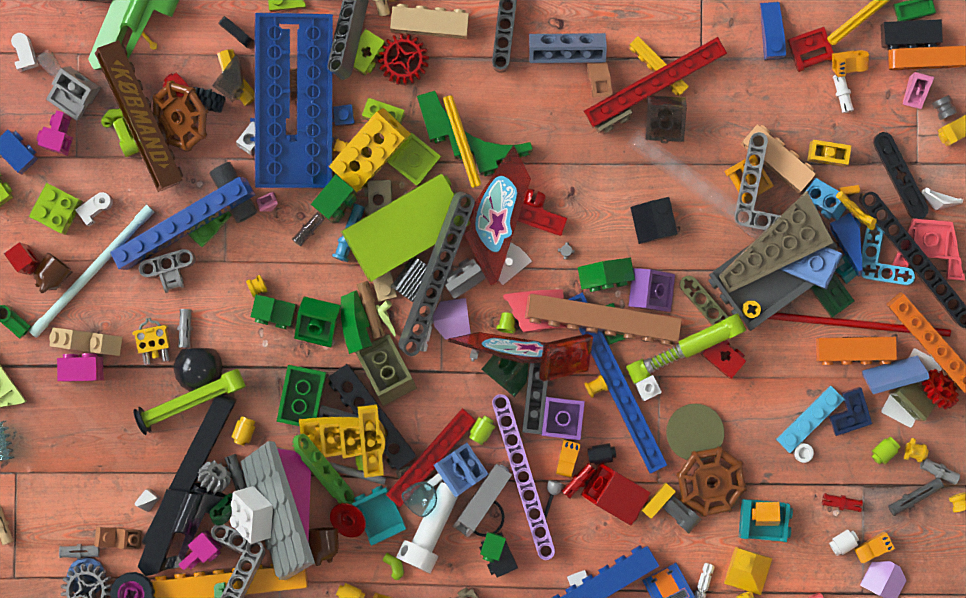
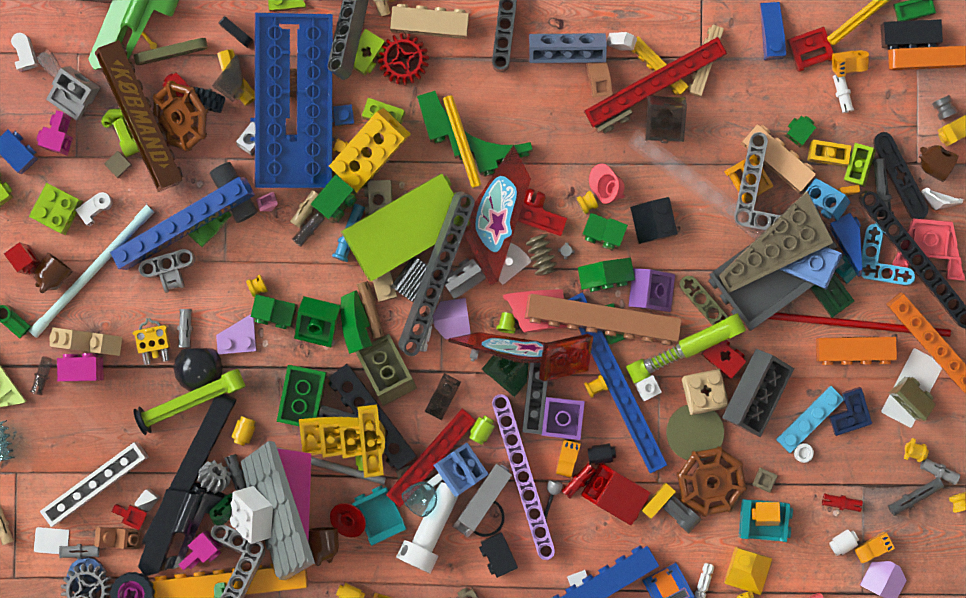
(41, 375): none -> clear smoke axle
(49, 539): none -> white sticker
(94, 484): none -> white brick
(117, 164): none -> dark tan tile
(132, 516): none -> red plate
(170, 51): none -> olive beam
(238, 337): none -> lavender wing
(304, 210): none -> tan pin
(322, 469): bright green piece -> none
(382, 312): yellowish green bar -> none
(396, 565): lime arm -> none
(414, 159): lime plate -> none
(443, 396): none -> clear smoke slope
(492, 547): green brick -> none
(541, 255): none -> dark tan piece
(587, 202): none -> yellow wheel
(605, 231): none -> green brick
(606, 184): none -> coral piece
(621, 41): none -> white piece
(698, 401): none -> tan brick
(701, 75): none -> tan piece
(757, 310): yellow bush -> none
(758, 392): none -> dark grey brick
(764, 480): none -> dark tan tile
(800, 130): none -> green brick
(860, 165): none -> lime brick
(863, 218): yellow piece -> none
(882, 184): none -> dark grey pin
(885, 450): lime brick -> none
(895, 374): medium blue tile -> none
(917, 90): bright pink slope -> none
(937, 161): none -> reddish brown piece
(940, 389): red gear -> none

